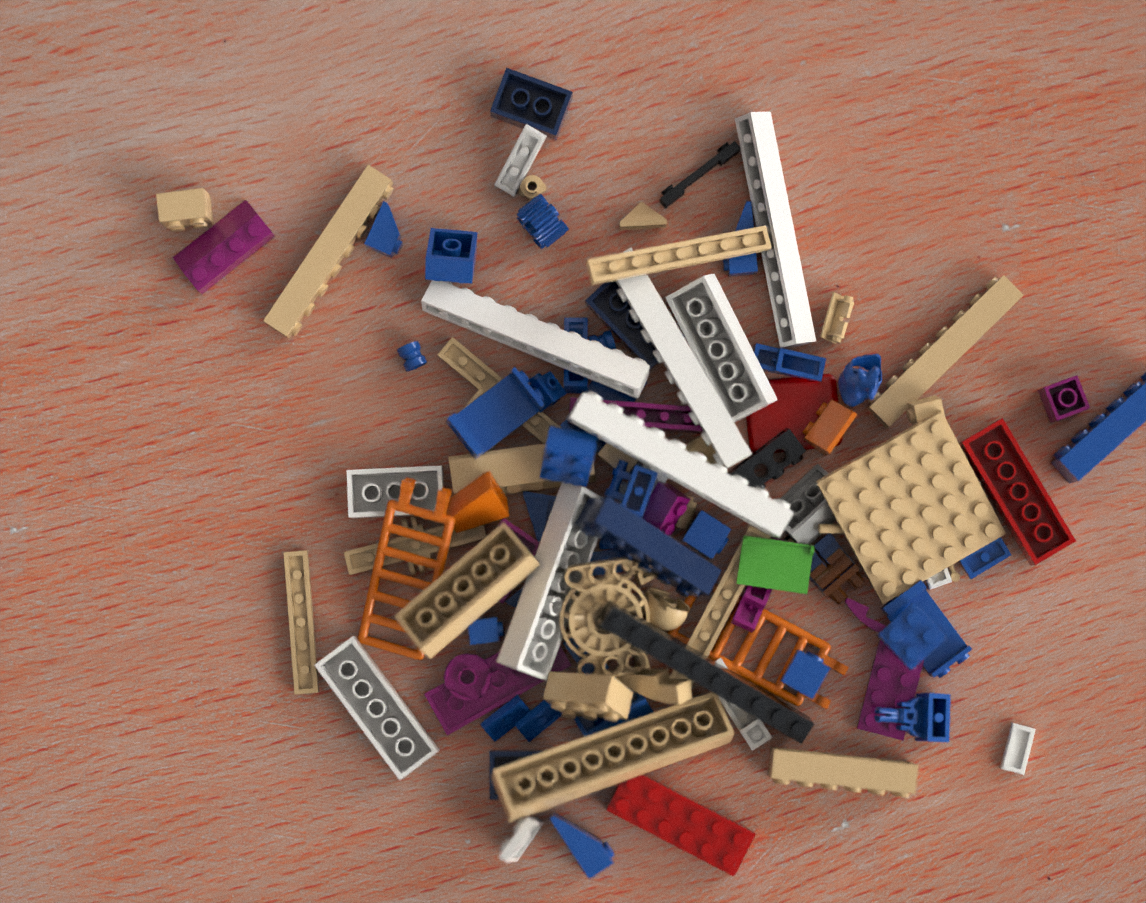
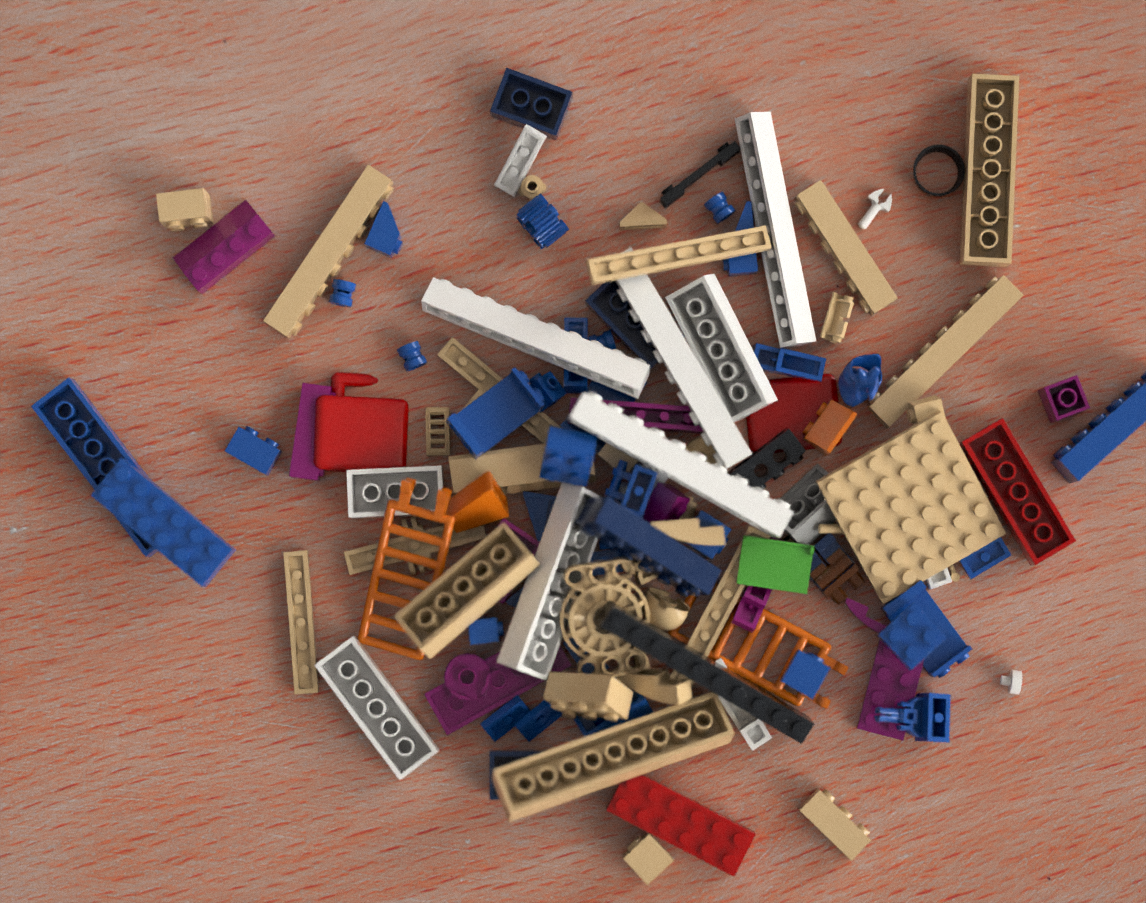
(86, 439): none -> blue brick
(163, 522): none -> blue brick
(253, 450): none -> blue brick
(303, 447): none -> magenta brick
(342, 293): none -> blue wheel
(359, 430): none -> red piece
(437, 451): none -> tan slope
(451, 255): blue brick -> none
(525, 832): white plate -> none
(587, 848): blue slope -> none
(647, 857): none -> tan head
(690, 532): none -> tan slope
(719, 207): none -> blue wheel
(835, 823): none -> tan brick
(842, 770): tan brick -> none
(845, 248): none -> tan brick
(875, 208): none -> white bar
(951, 153): none -> black tyre
(989, 170): none -> tan brick
(1013, 681): none -> white tile
(1017, 748): white tile -> none

